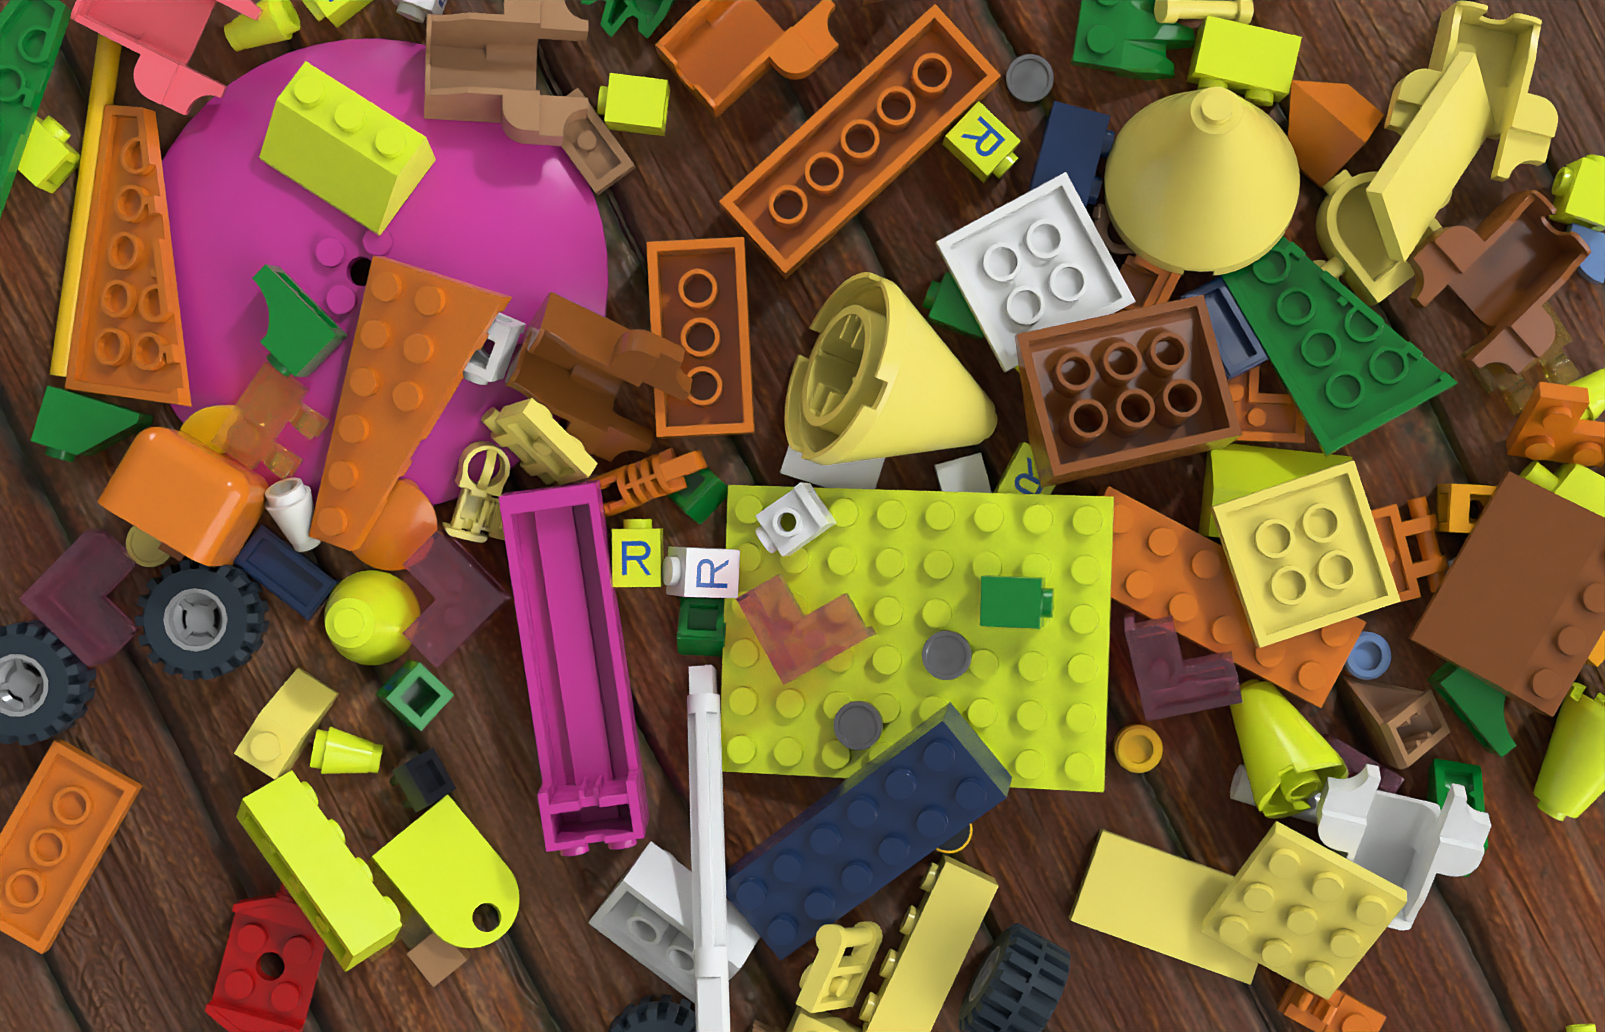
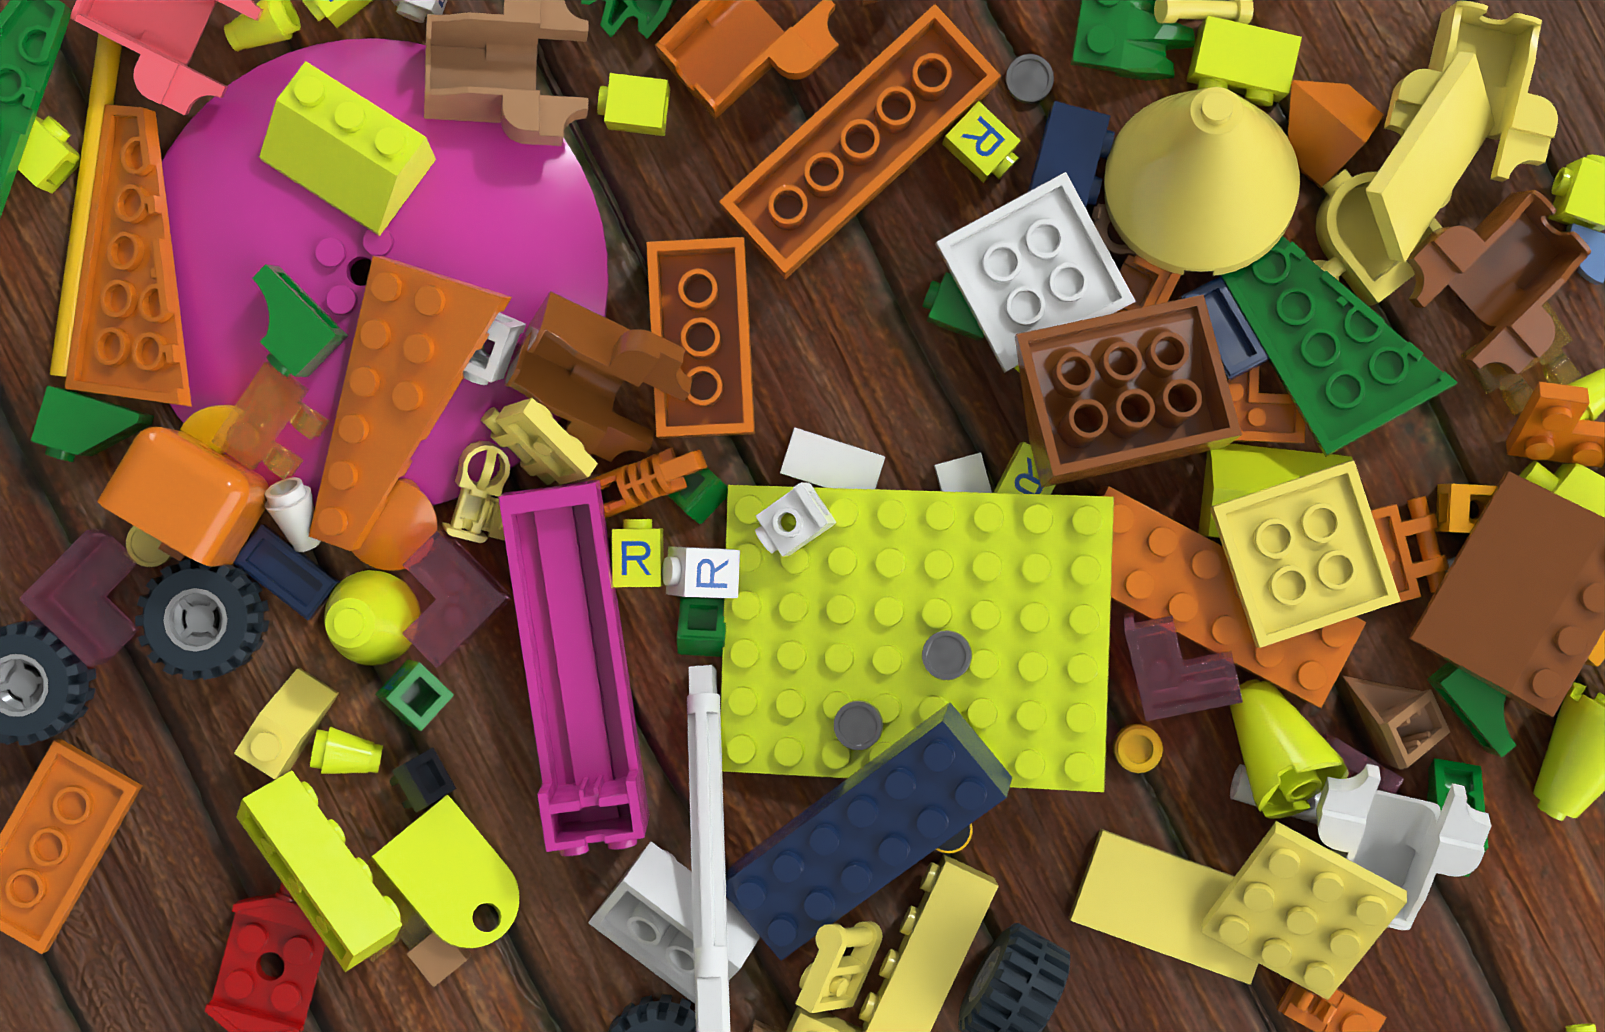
(595, 150): medium nougat plate -> none
(797, 641): panel -> none
(880, 382): light yellow cone -> none
(1015, 601): green brick -> none
(1368, 657): medium blue tile -> none

